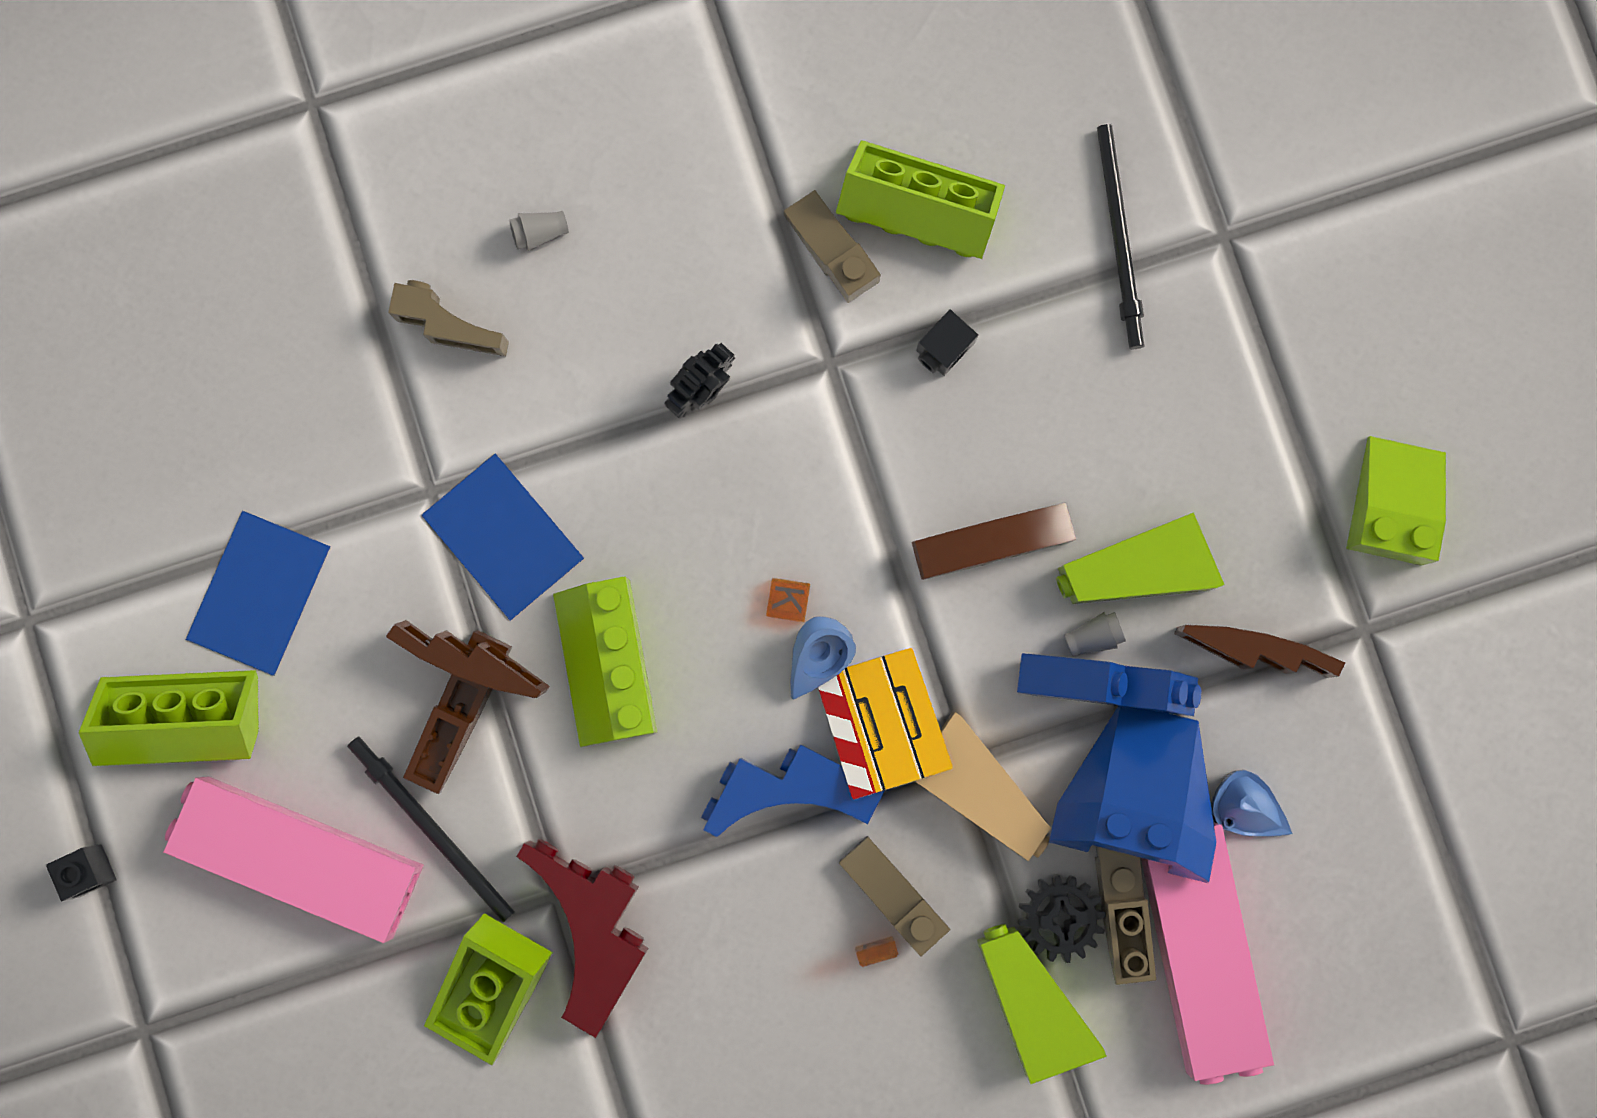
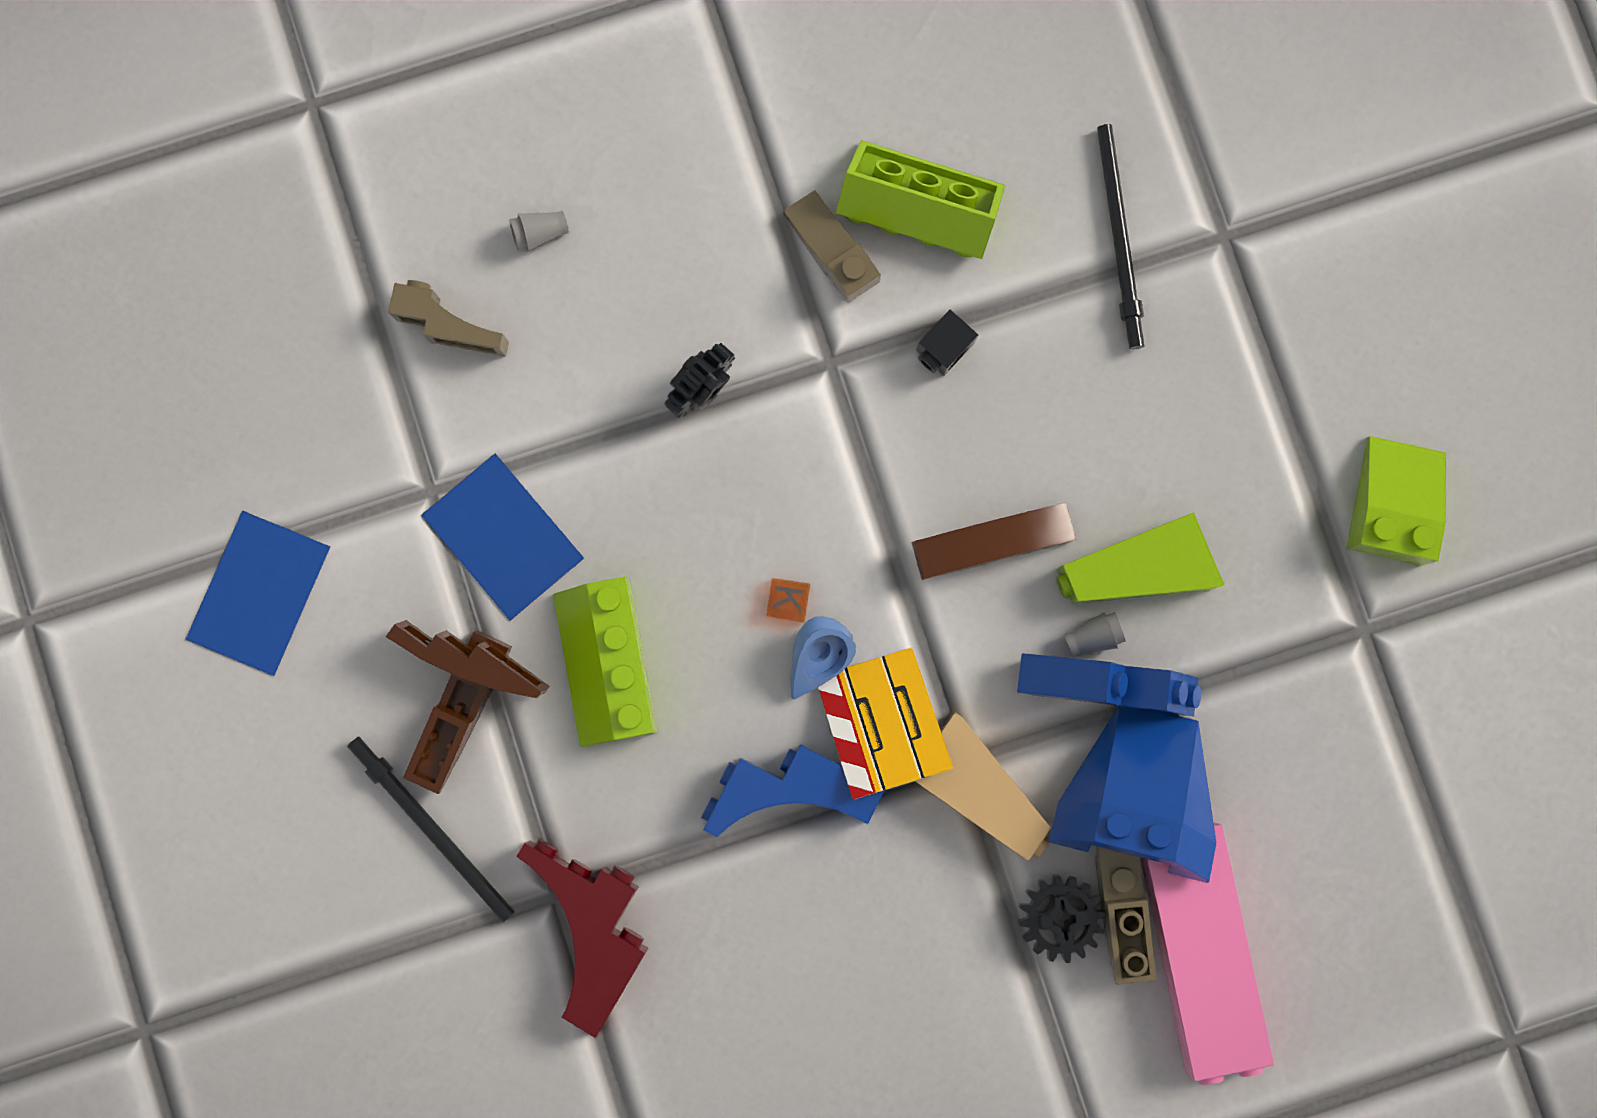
(81, 872): black brick -> none
(172, 718): lime slope -> none
(292, 858): bright pink brick -> none
(487, 988): lime slope -> none
(876, 951): clear orange tile -> none
(894, 896): dark tan slope -> none
(1037, 1012): lime slope -> none
(1246, 647): reddish brown slope -> none
(1249, 806): medium blue piece -> none

